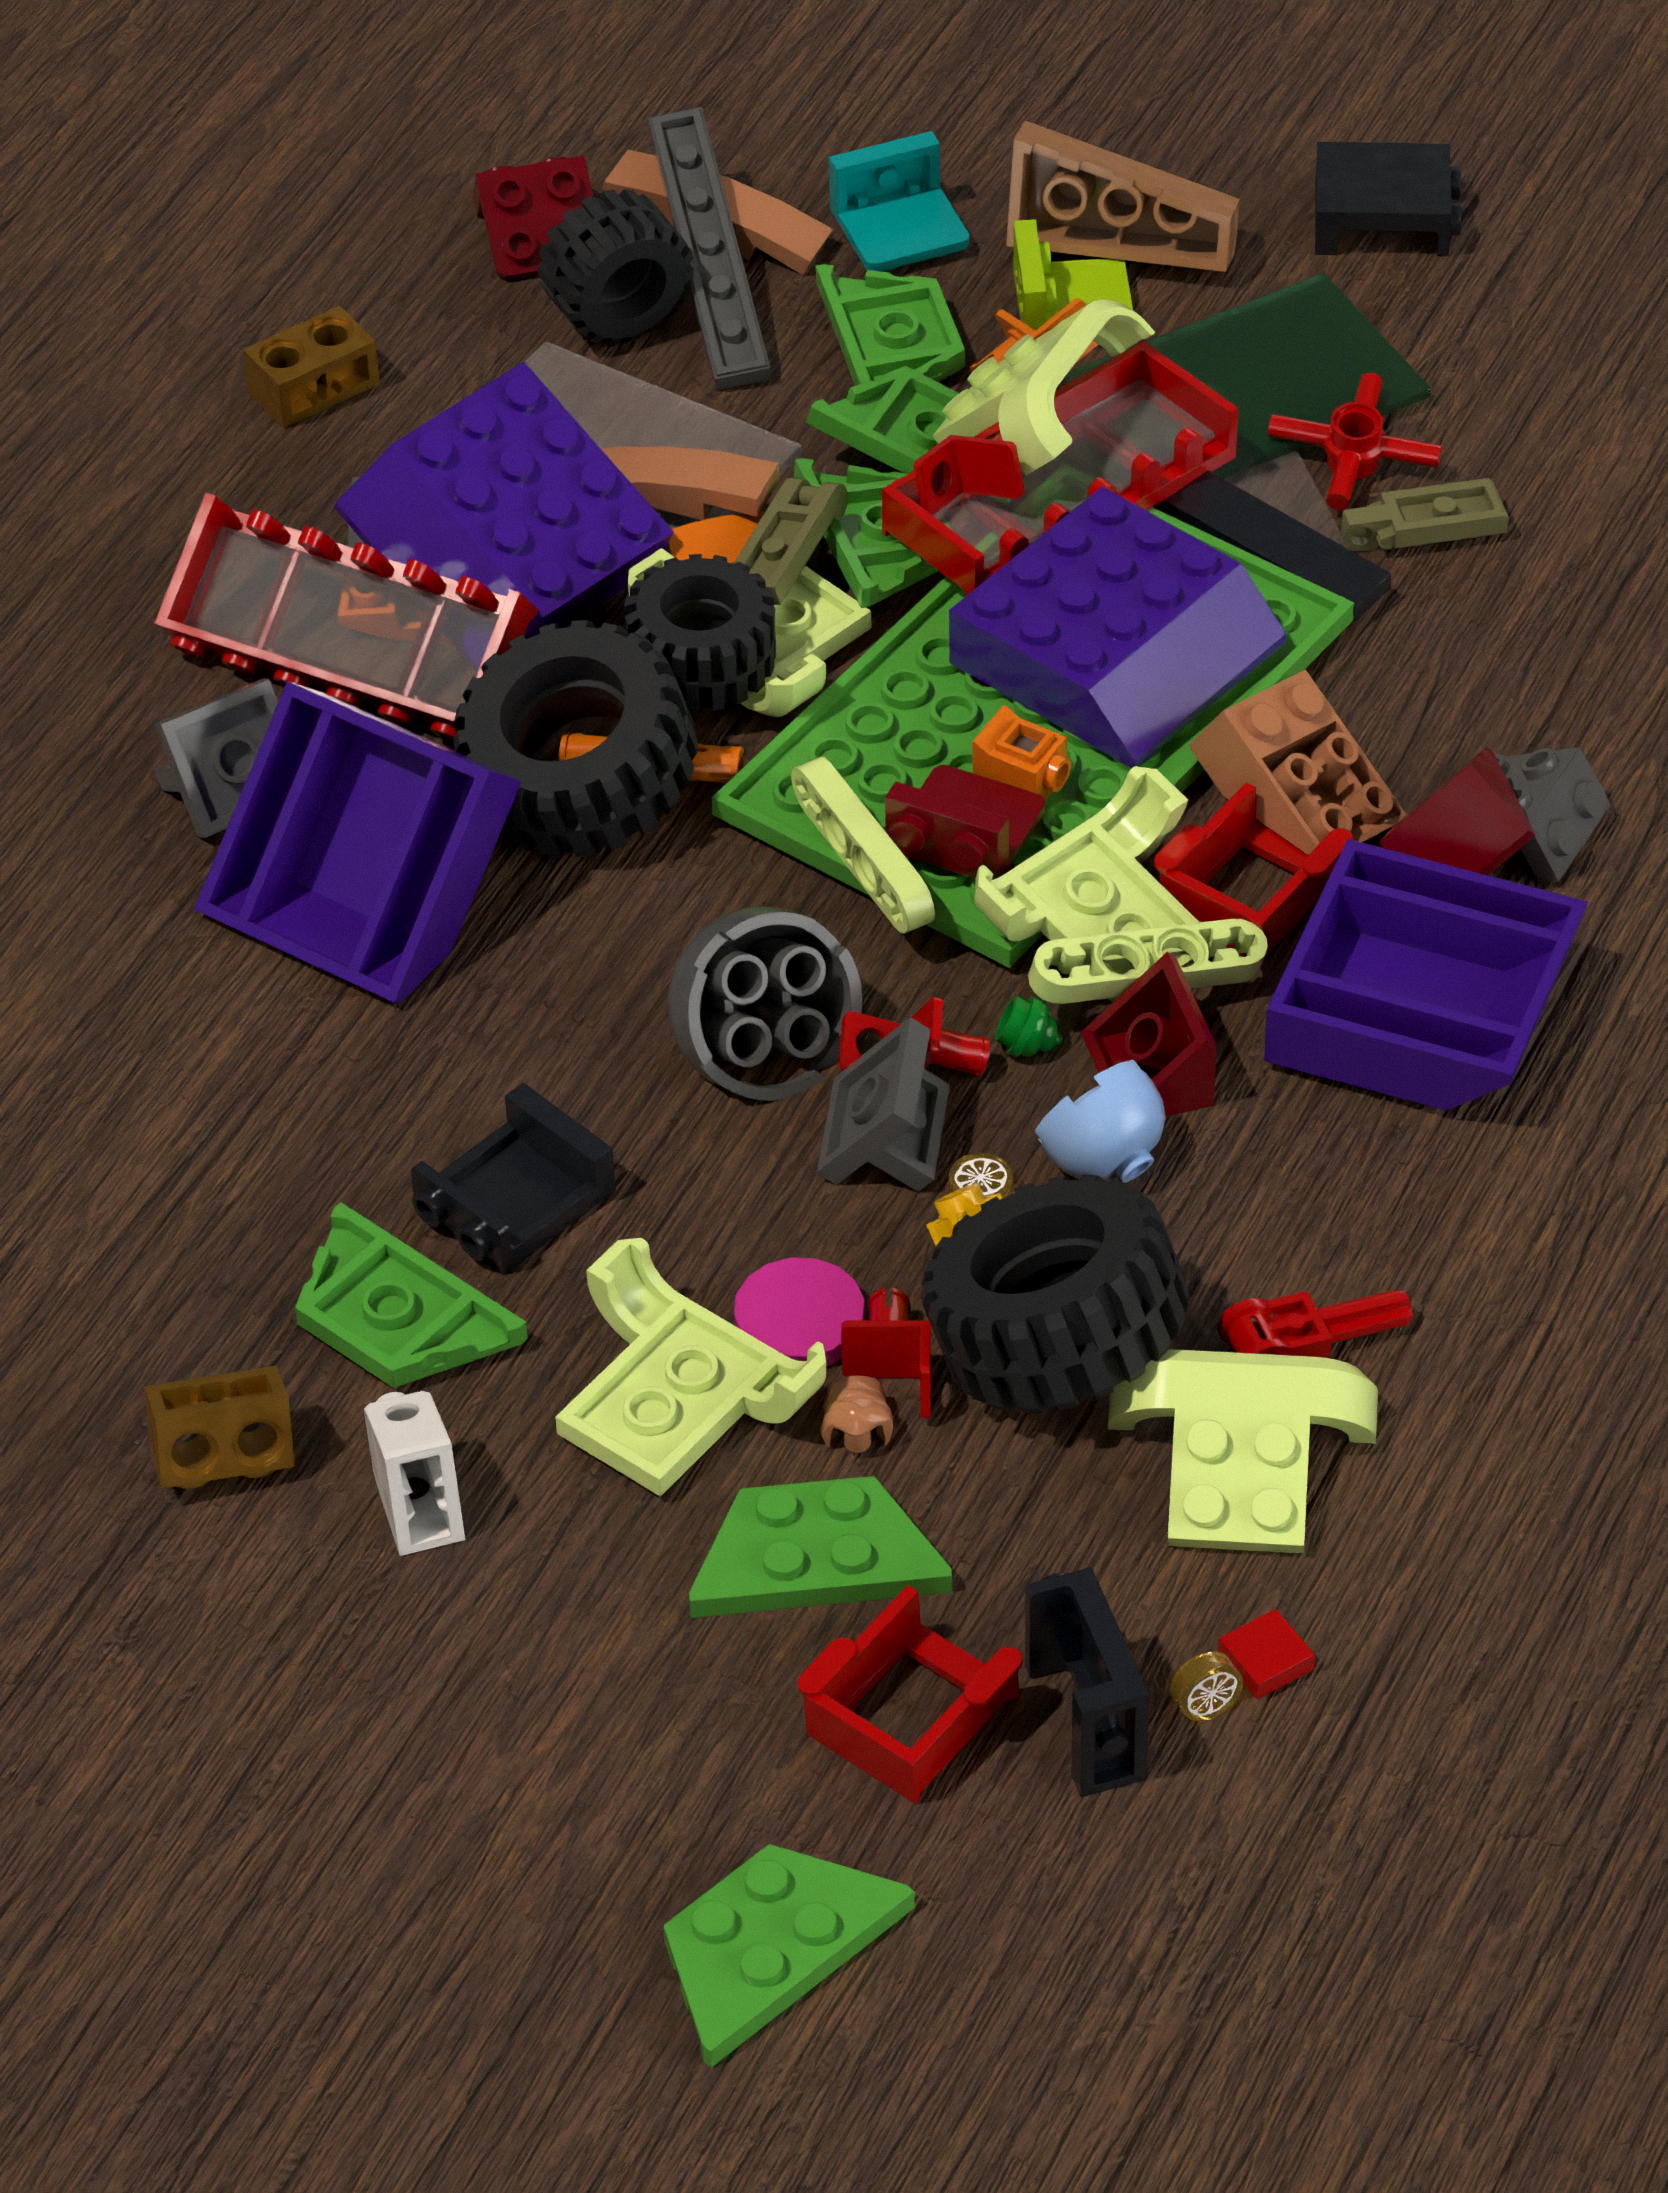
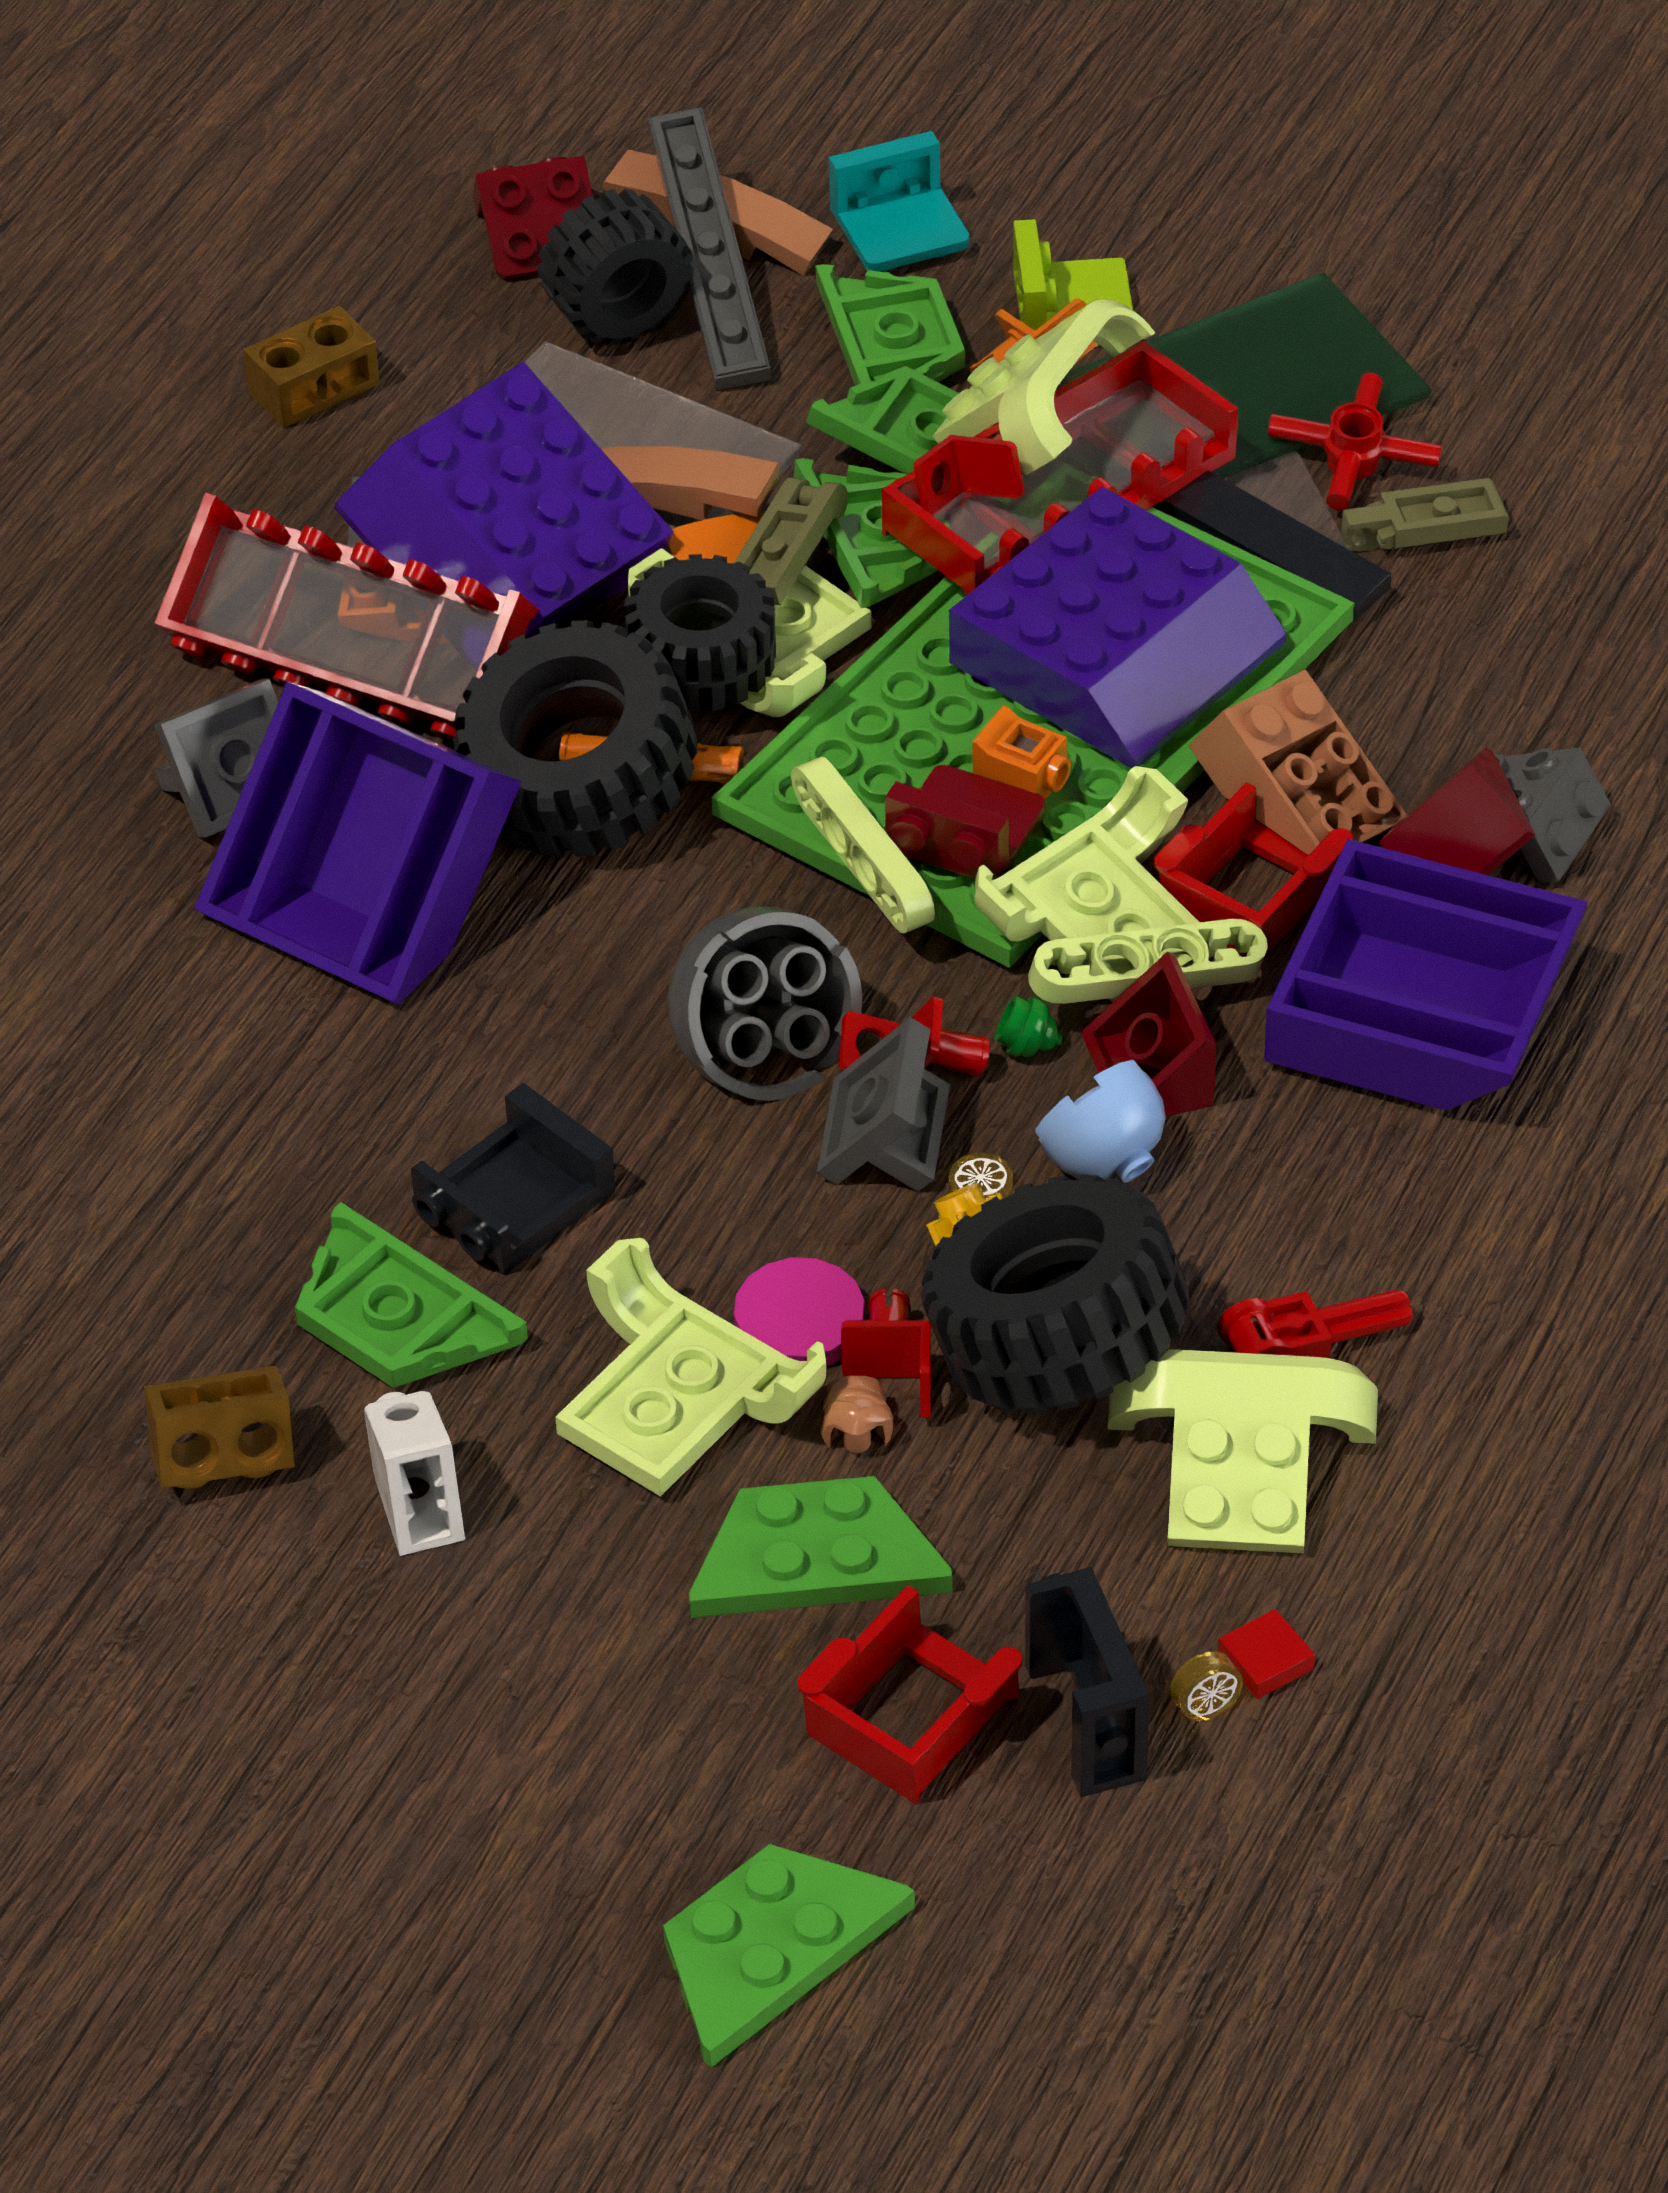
(1116, 206): medium nougat wedge -> none
(1385, 191): black panel -> none

